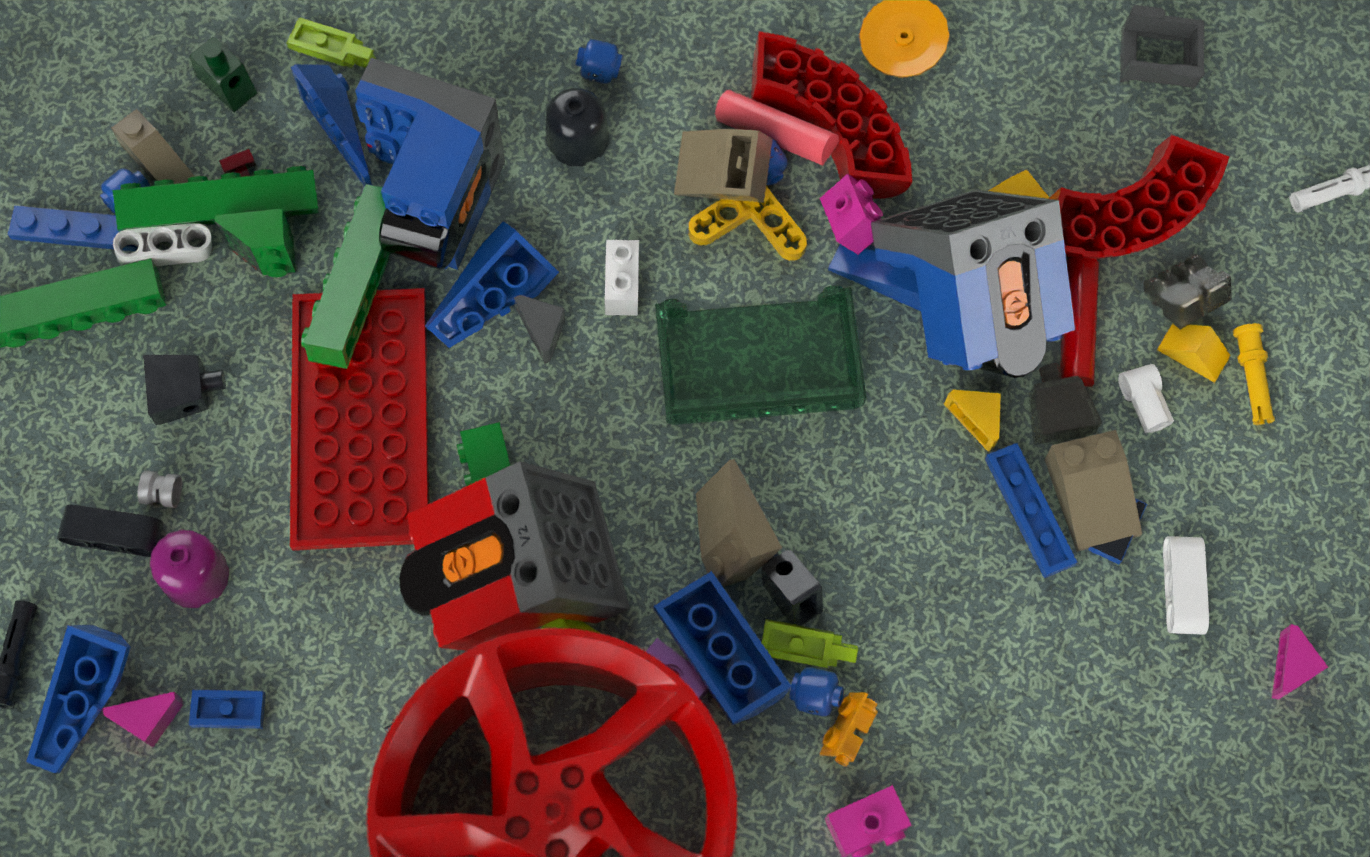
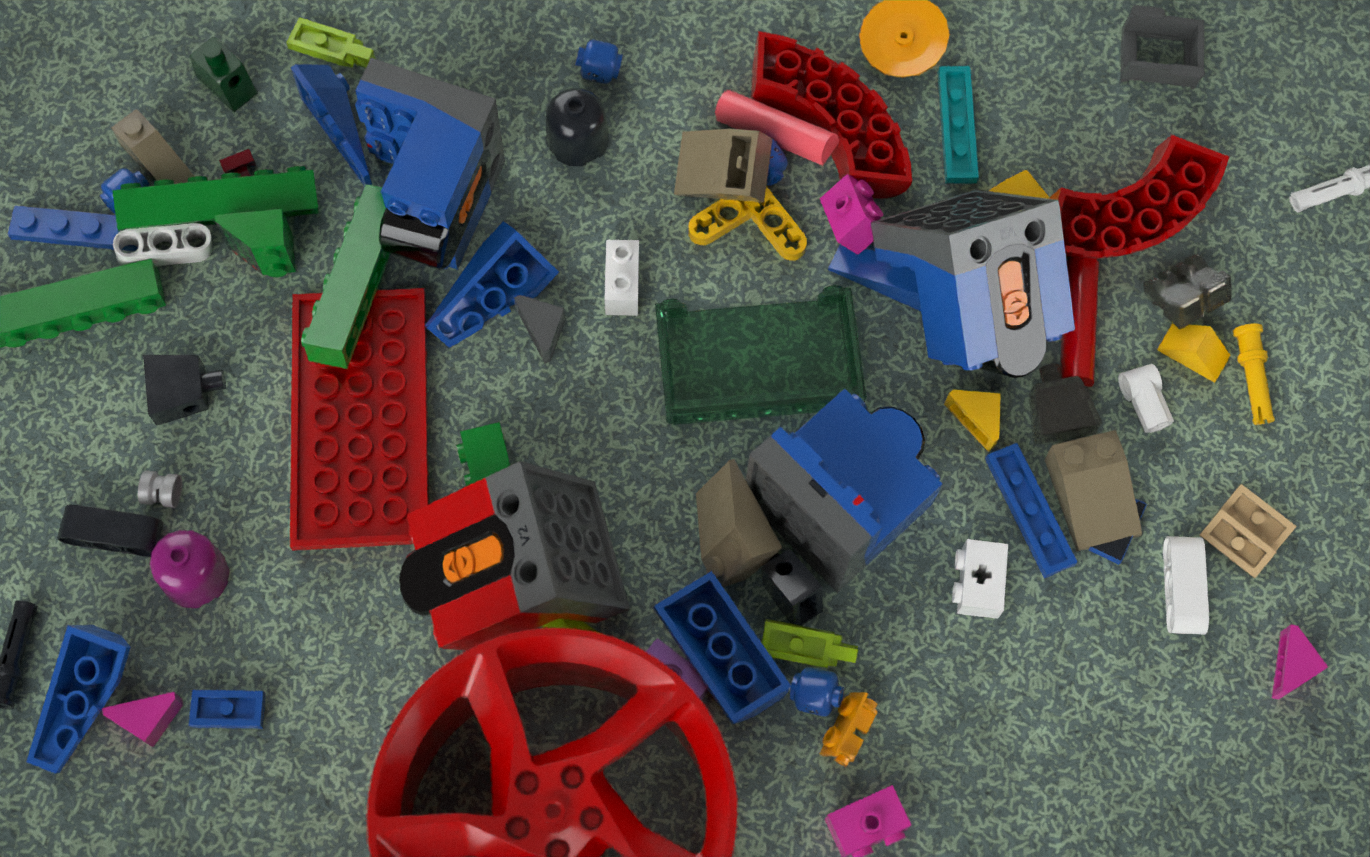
(843, 484): none -> piece
(957, 125): none -> teal plate
(989, 561): none -> white brick
(1247, 531): none -> tan slope

